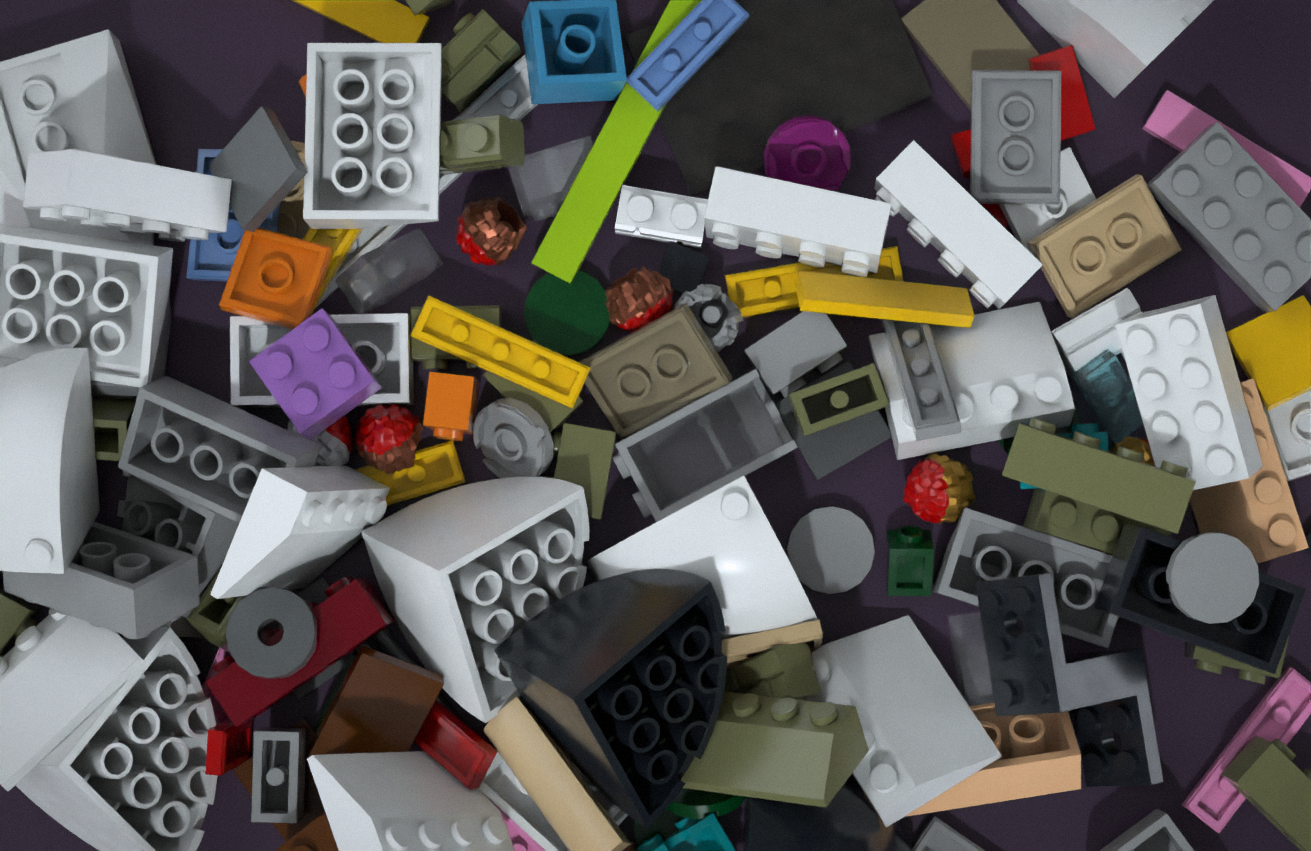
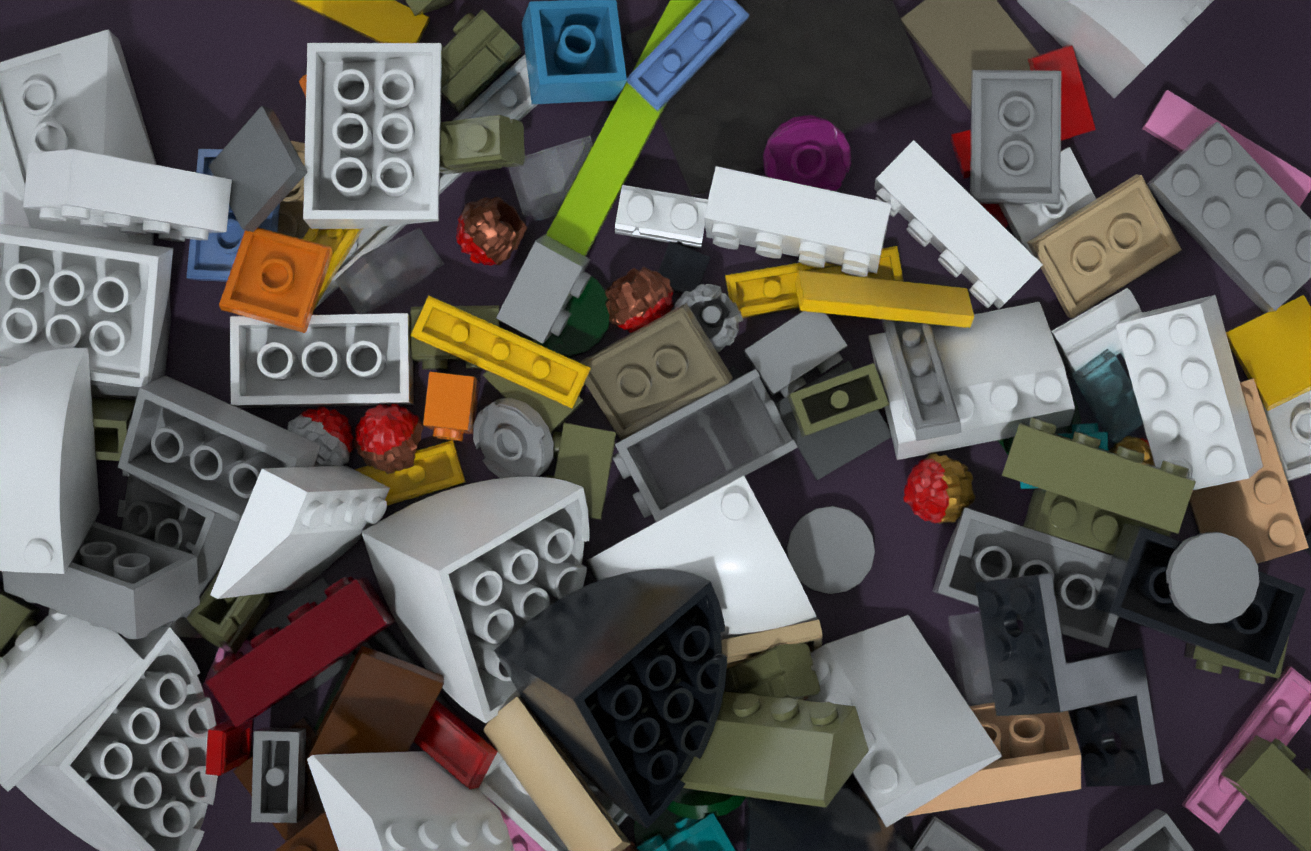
(246, 629): dark grey tile -> none
(315, 374): medium lavender brick -> none
(544, 289): none -> light grey brick
(909, 561): dark green bracket -> none

